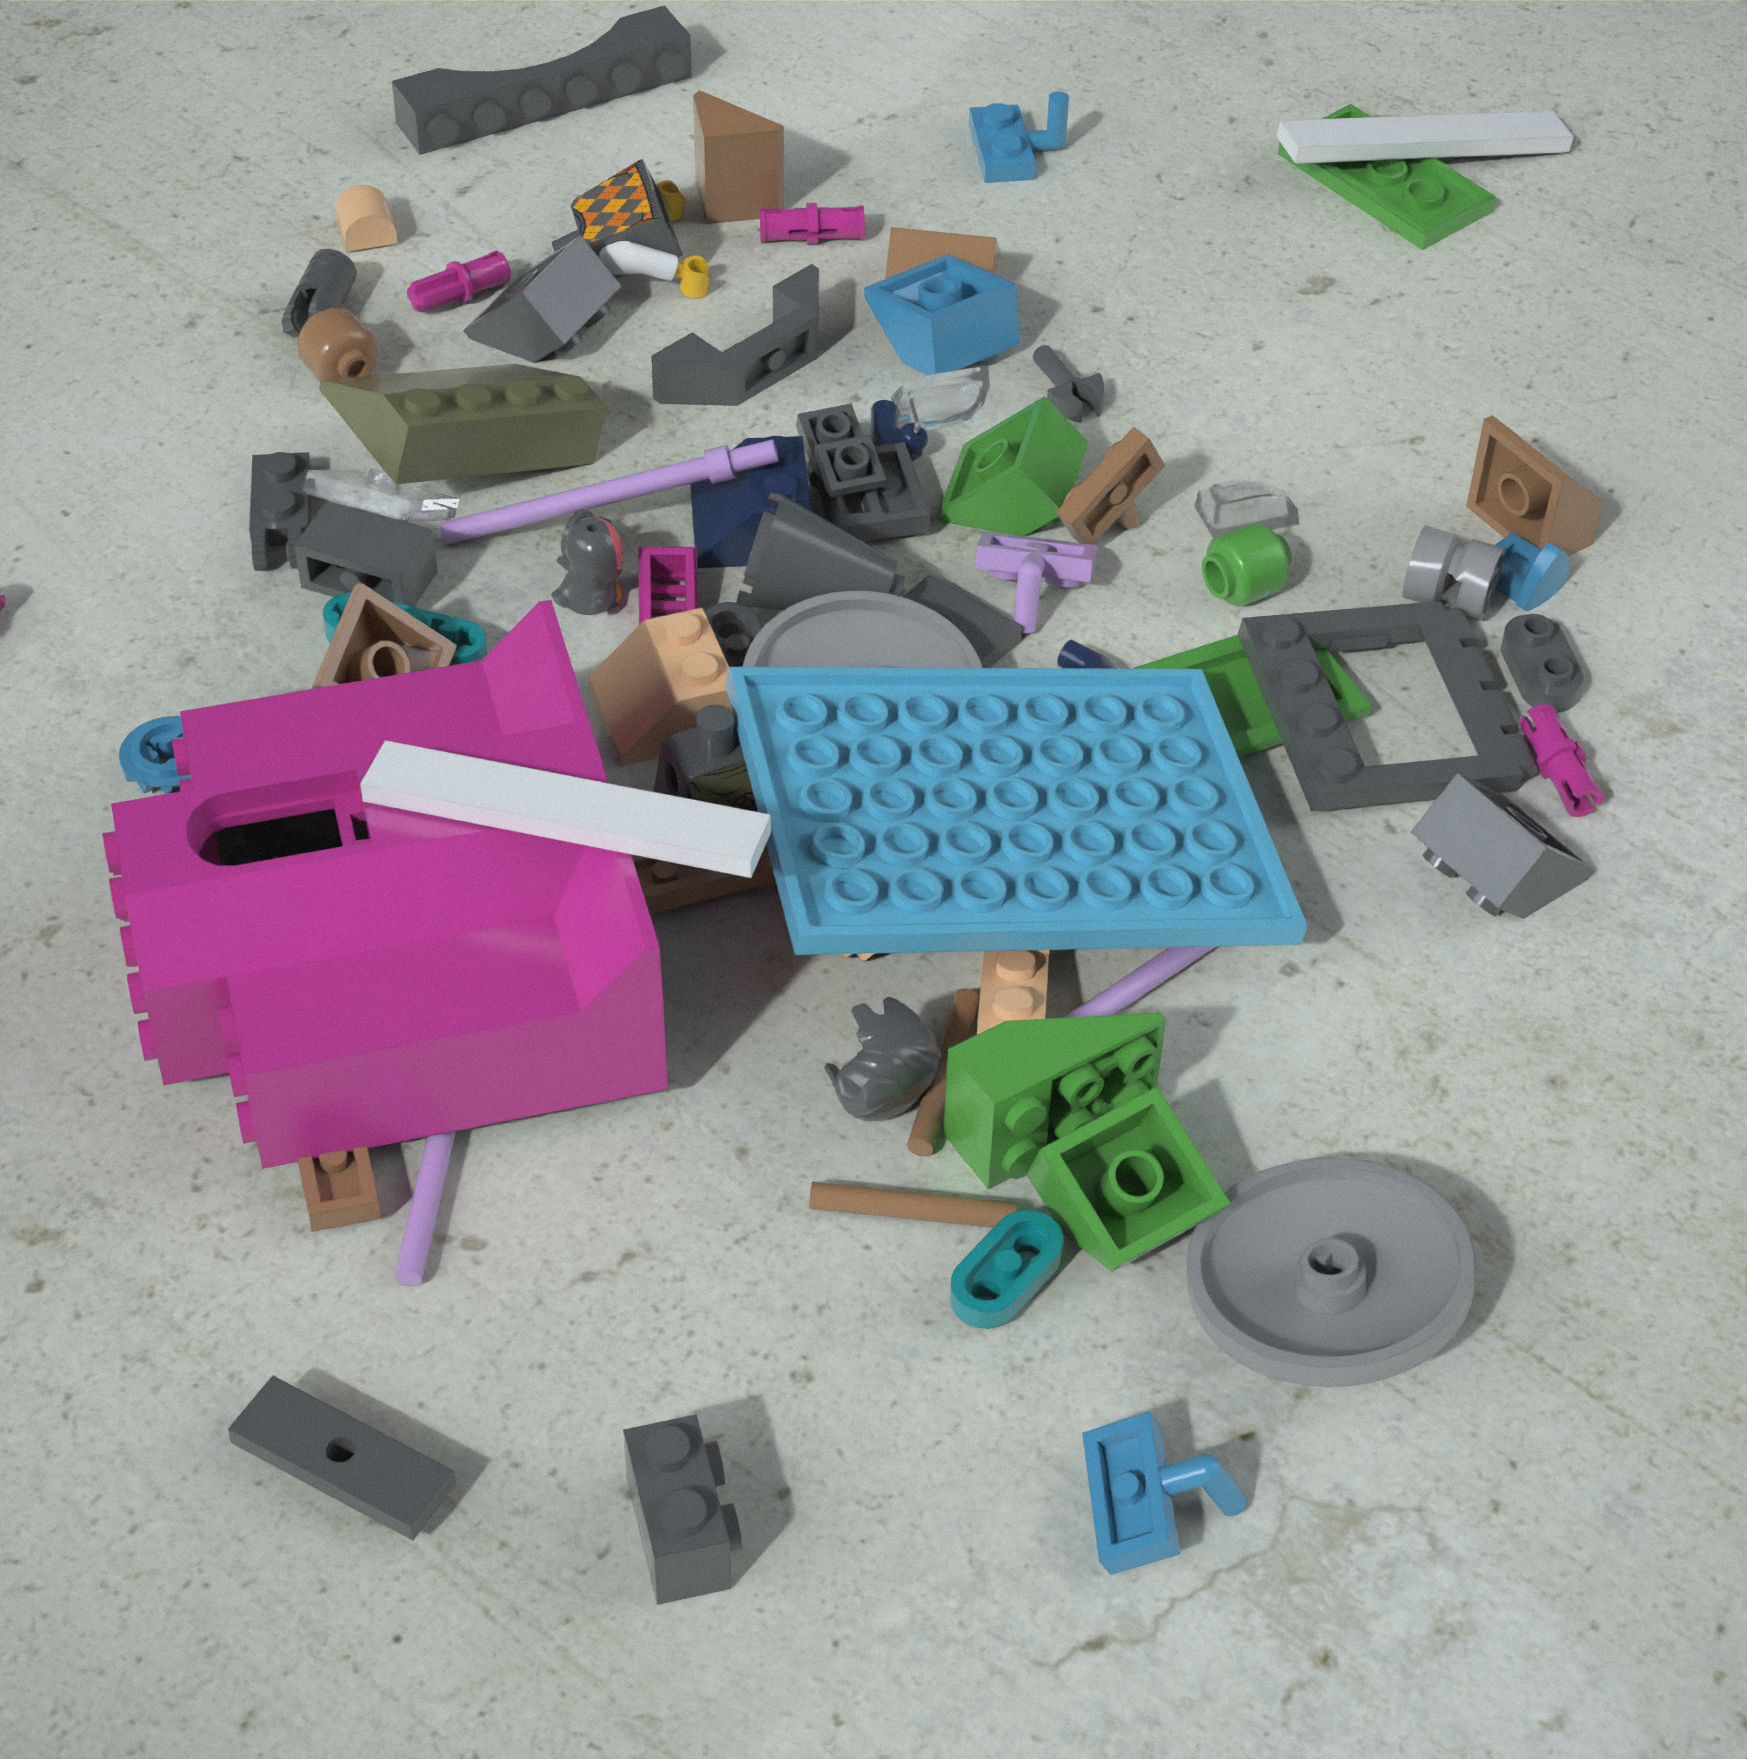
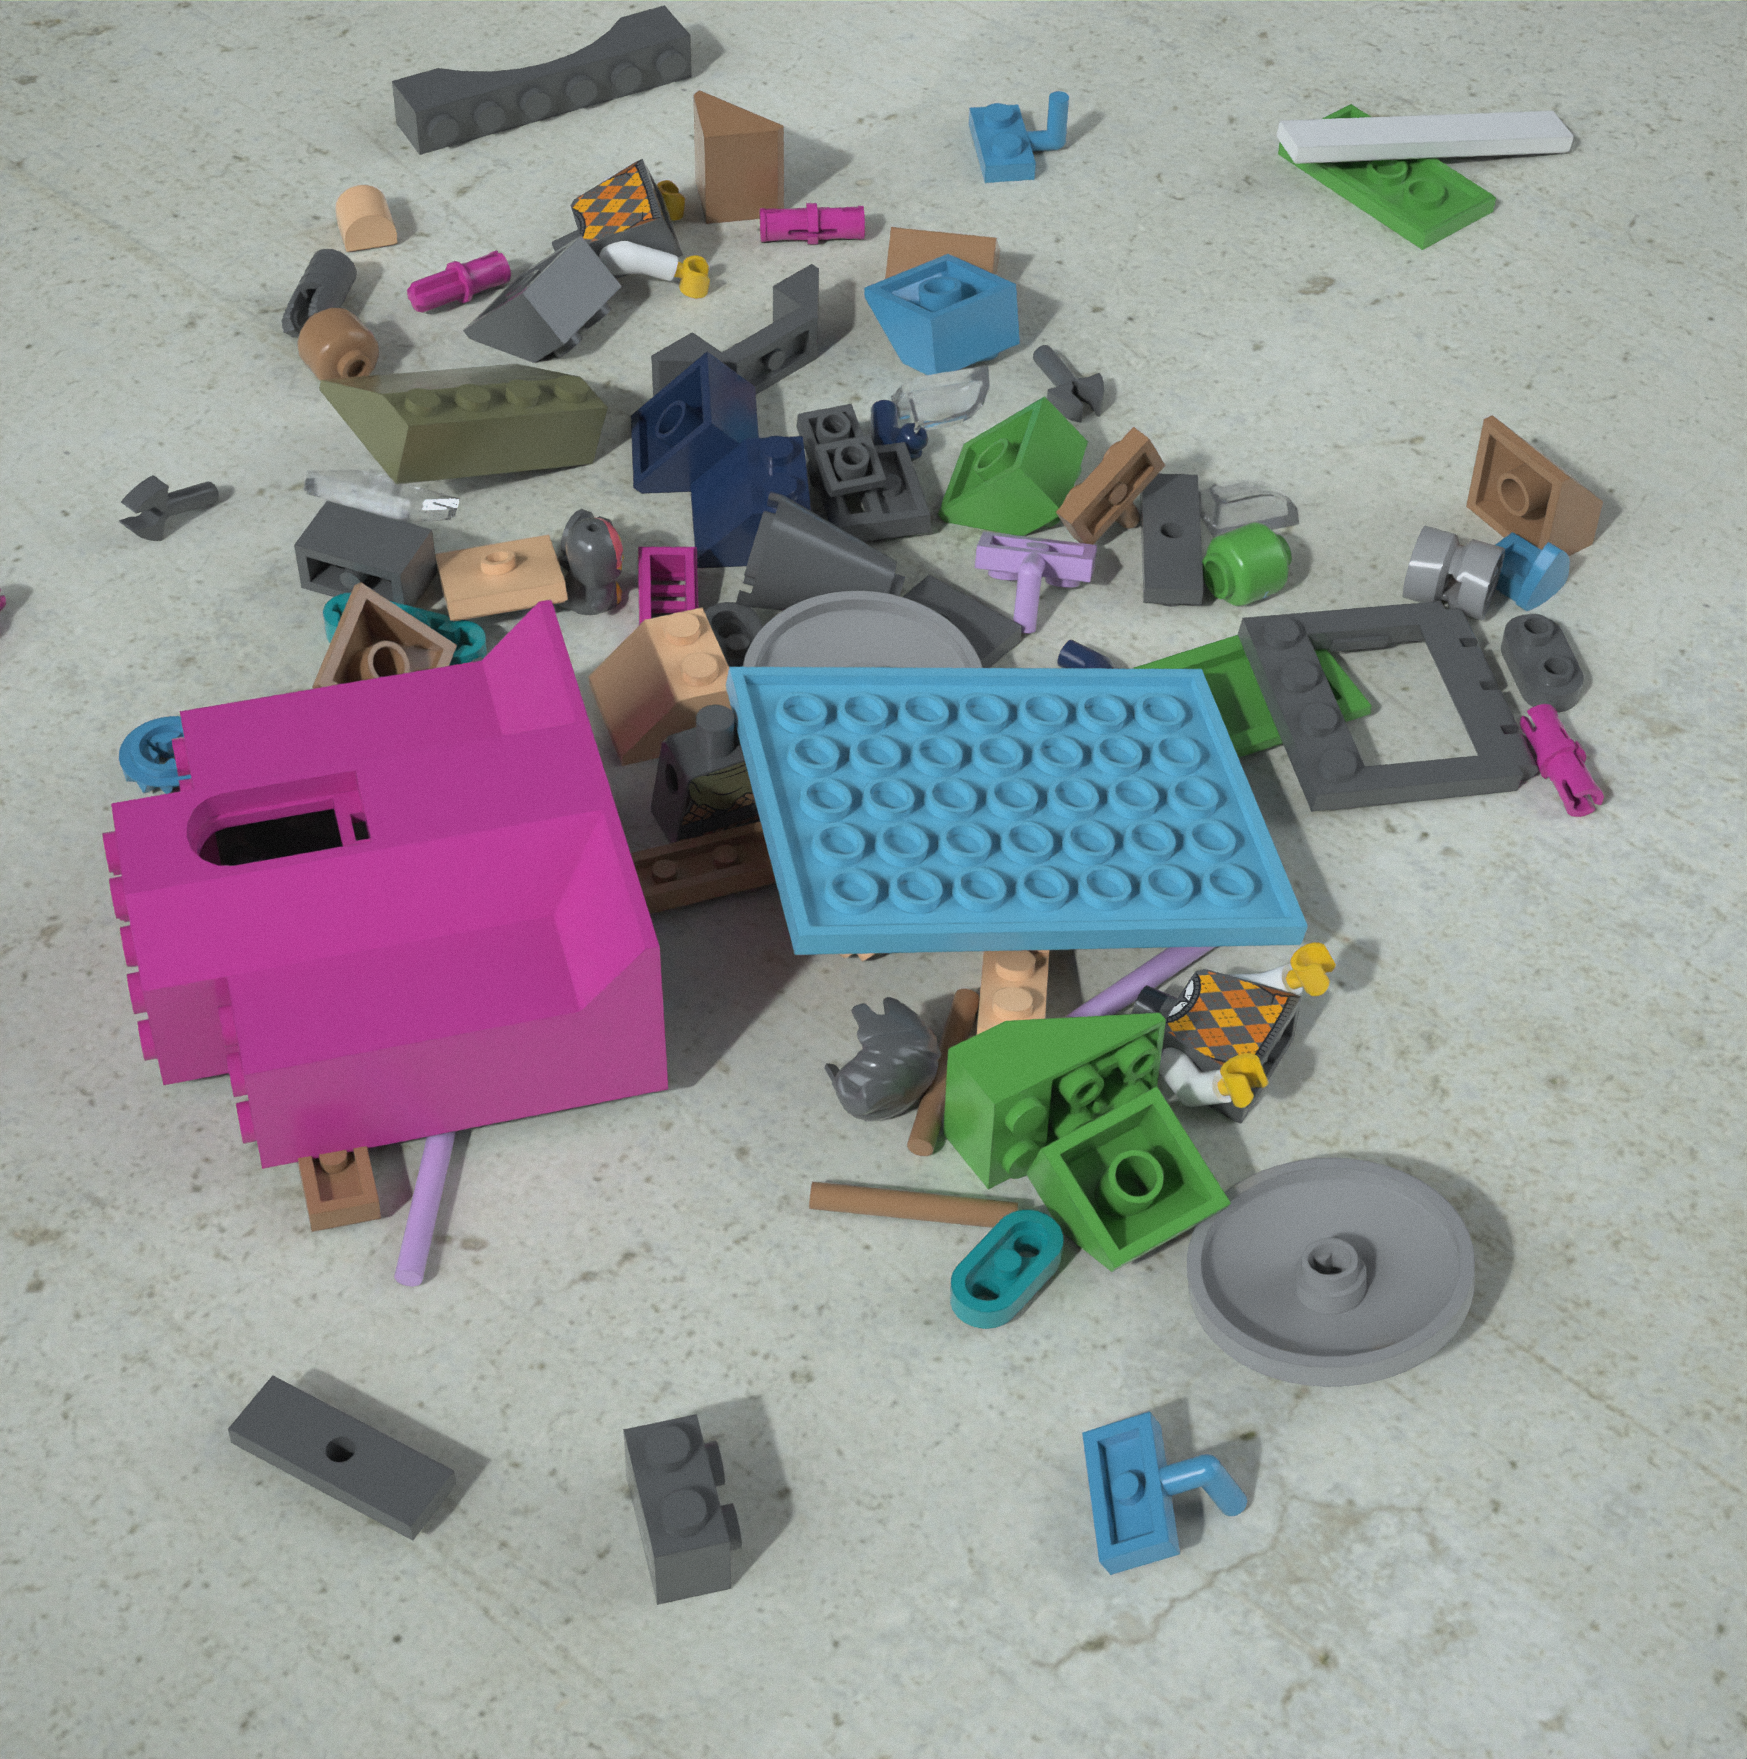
(157, 505): none -> dark grey bar
(278, 504): dark grey hinge -> none
(500, 577): none -> light nougat plate
(567, 808): white tile -> none
(691, 426): none -> dark blue slope
(717, 465): lavender bar -> none
(1171, 541): none -> dark grey tile
(1233, 1029): none -> torso
(1497, 850): slope -> none

